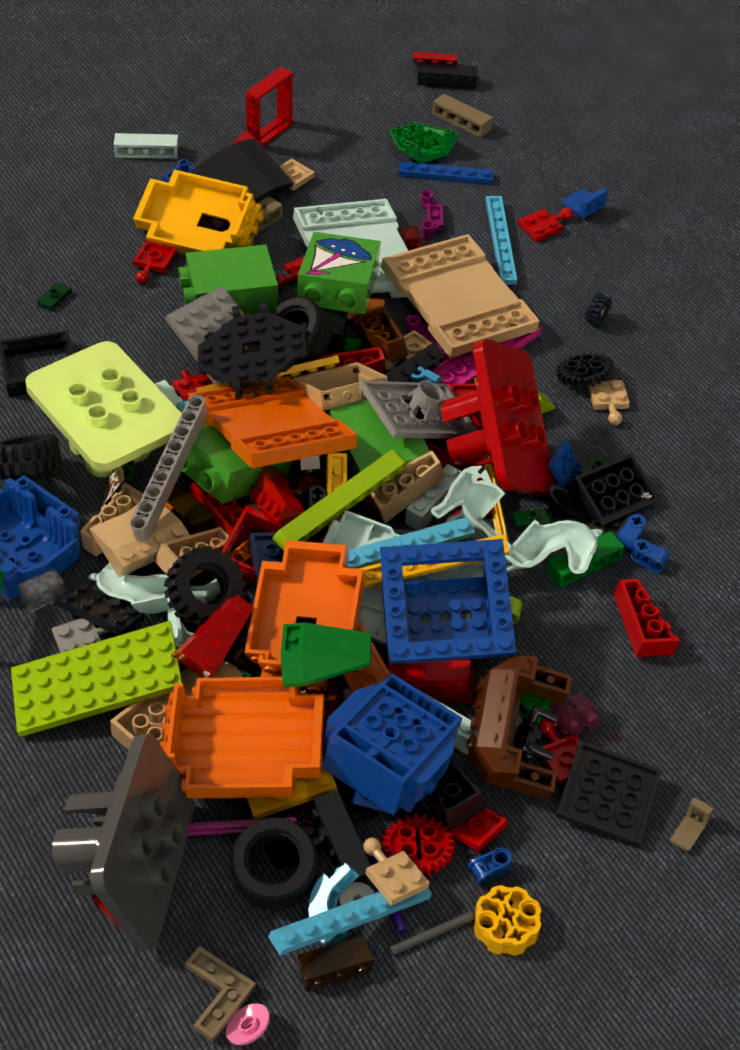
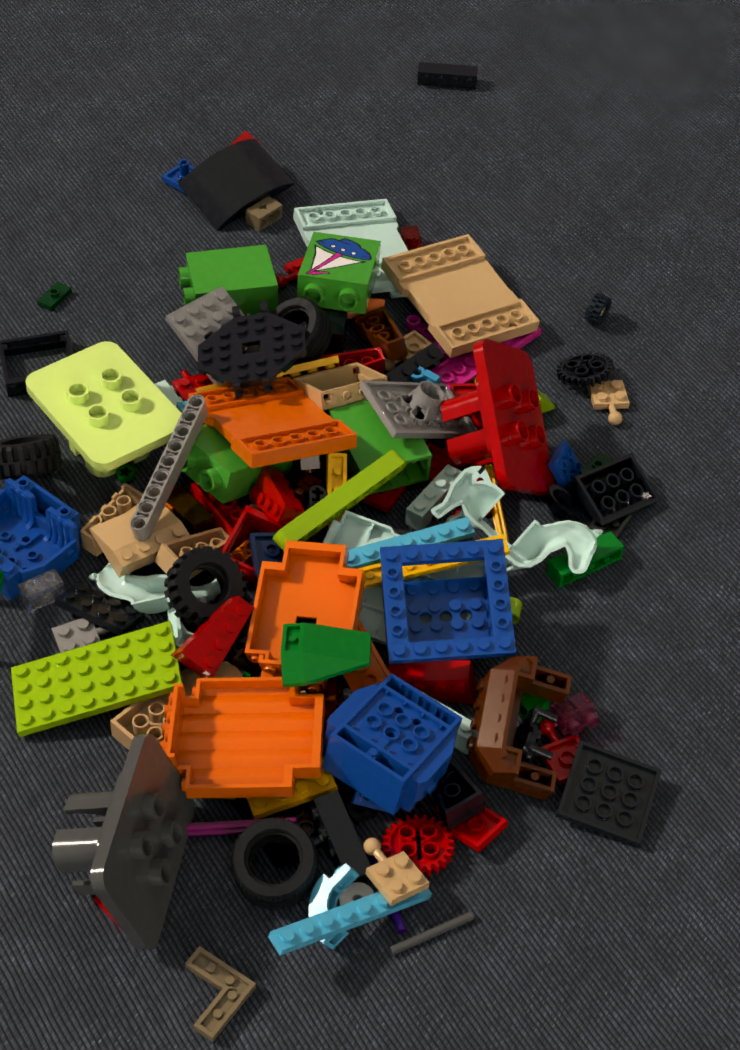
(116, 480): shield -> none
(146, 146): light aqua brick -> none
(153, 257): red plate -> none
(175, 208): yellow panel -> none
(248, 1024): bright pink dish -> none
(283, 81): red window -> none
(297, 173): tan plate -> none
(334, 963): dark brown brick -> none
(353, 344): green tile -> none
(407, 485): tan wedge -> none
(423, 141): green wedge -> none
(434, 58): red plate -> none
(434, 215): magenta plate -> none
(446, 173): blue plate -> none
(462, 115): dark tan brick -> none
(488, 869): blue piece -> none
(501, 240): medium azure plate -> none
(511, 920): yellow connector -> none
(523, 519): dark green plate -> none
(542, 224): red plate -> none
(585, 203): blue bracket -> none
(631, 531): blue piece -> none
(643, 622): red wedge -> none
(650, 557): blue piece -> none
(692, 825): dark tan bracket -> none

